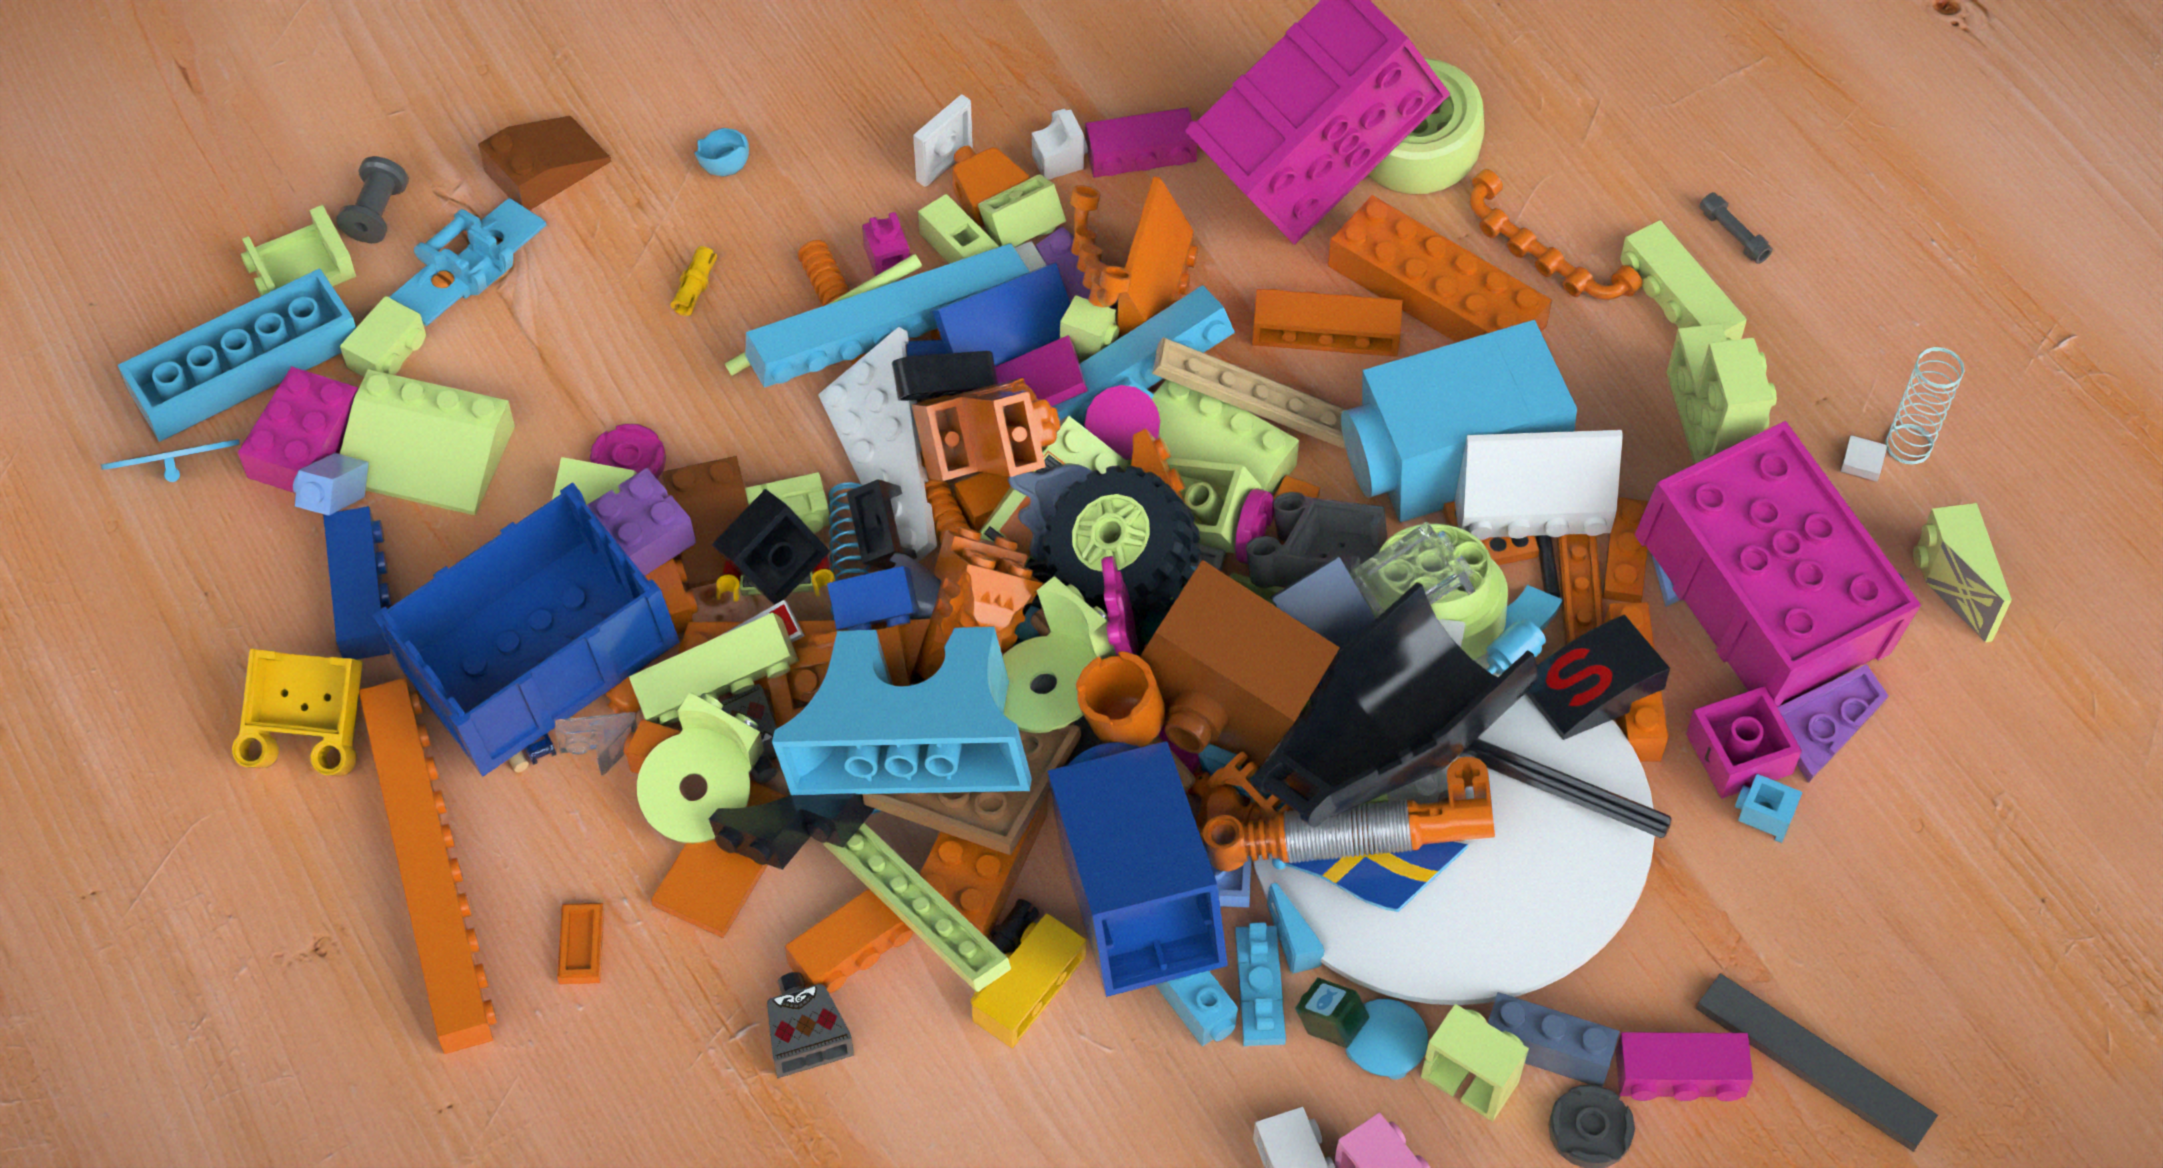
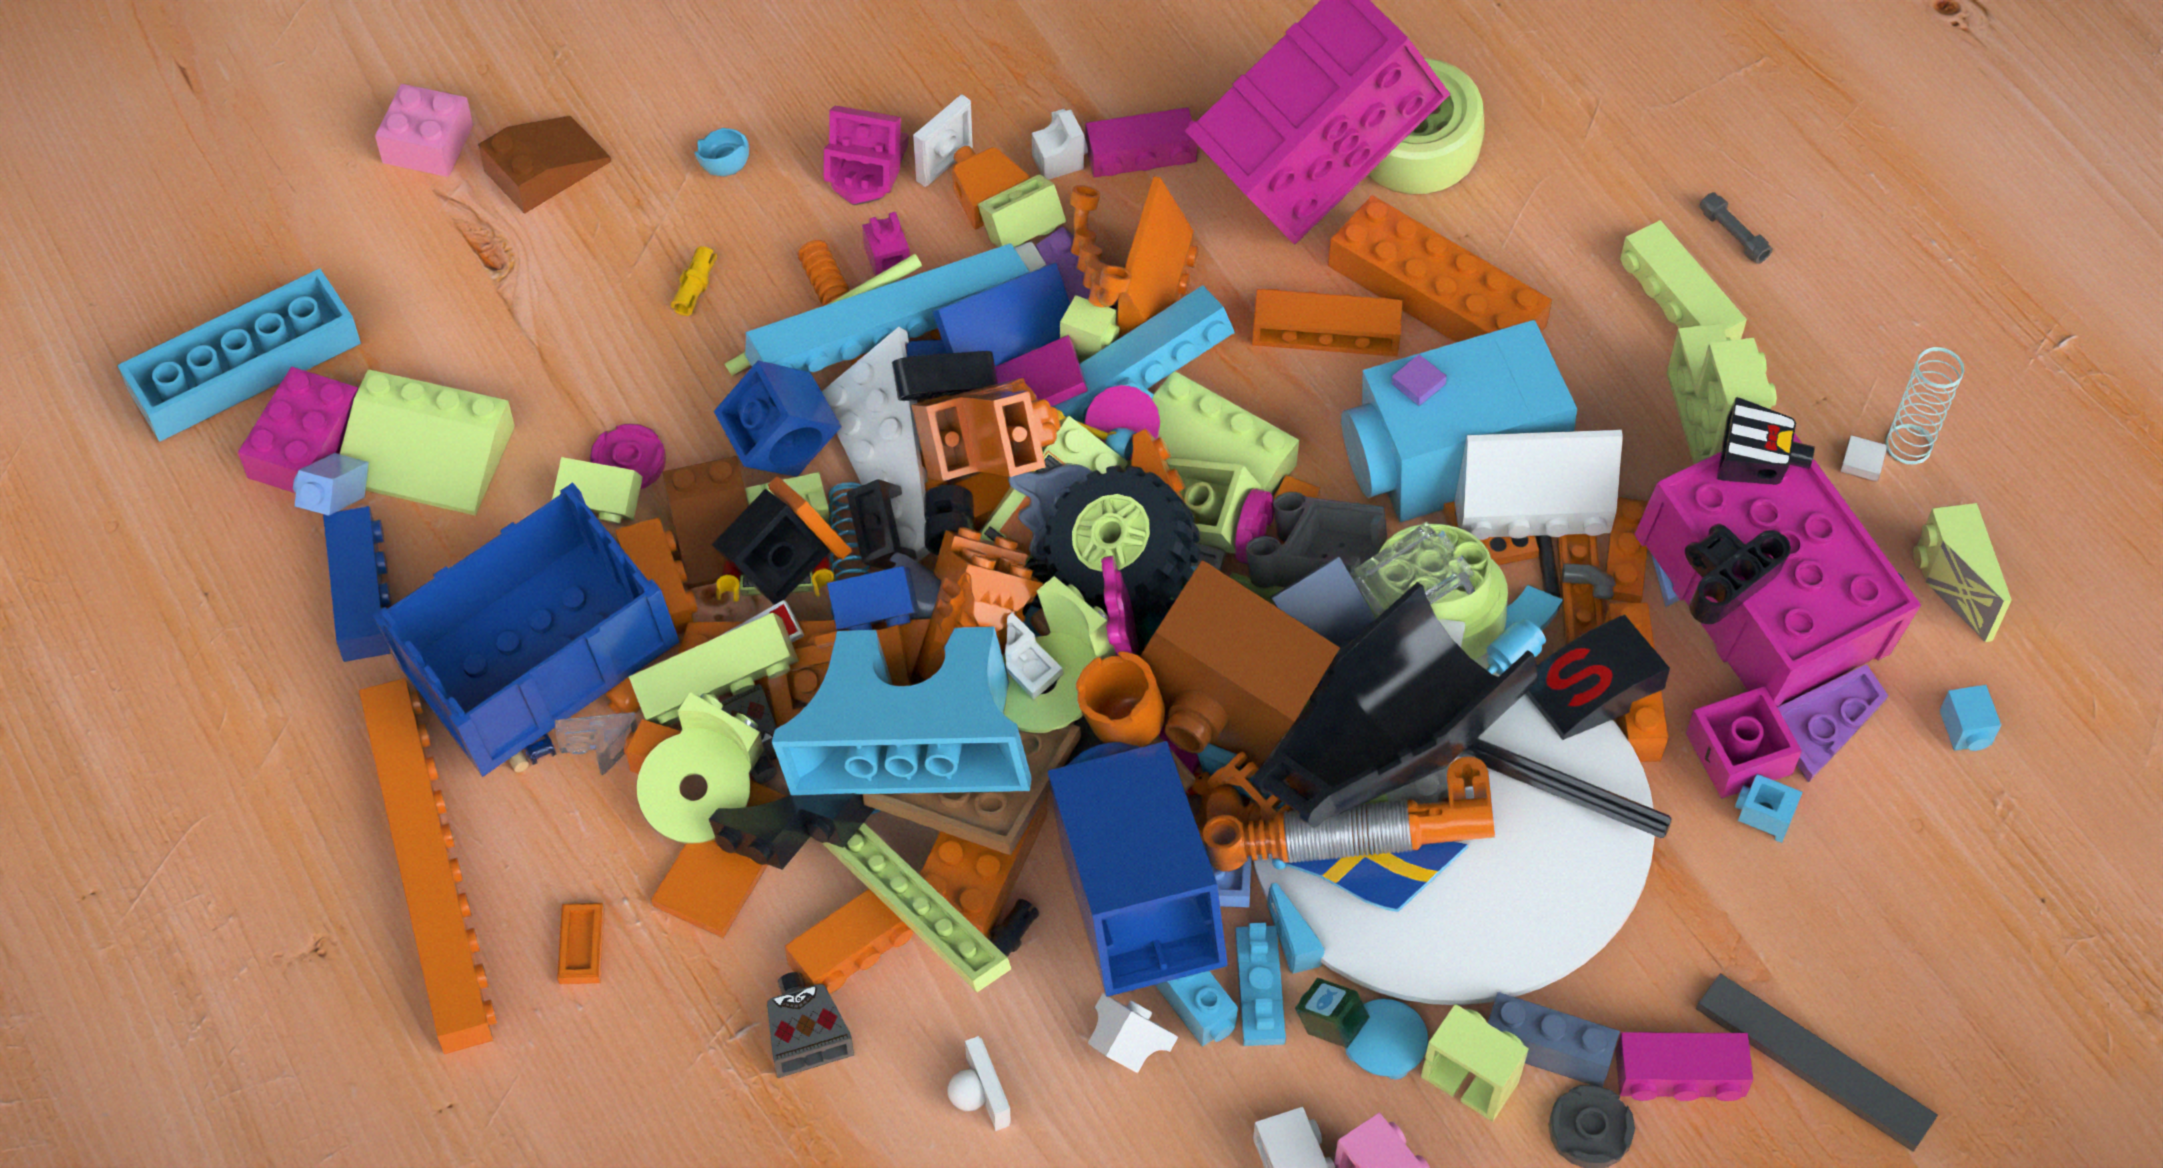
(171, 472): medium azure shield -> none
(299, 254): yellowish green panel -> none
(303, 699): yellow piece -> none
(380, 181): dark grey piece -> none
(384, 339): yellowish green brick -> none
(424, 130): none -> bright pink brick
(476, 267): medium azure piece -> none
(645, 521): medium lavender piece -> none
(777, 419): none -> blue brick
(810, 517): none -> orange tile
(863, 153): none -> dark pink piece
(946, 509): none -> black wheel
(952, 231): yellowish green brick -> none
(979, 1086): none -> white tile
(1028, 660): none -> white slope
(1038, 971): yellow brick -> none
(1118, 439): none -> medium azure hinge
(1128, 1033): none -> white brick
(1249, 391): tan tile -> none
(1419, 379): none -> medium lavender tile
(1550, 260): orange bar -> none
(1592, 575): none -> dark grey arm
(1731, 557): none -> black piece
(1760, 445): none -> torso
(1970, 718): none -> medium azure brick

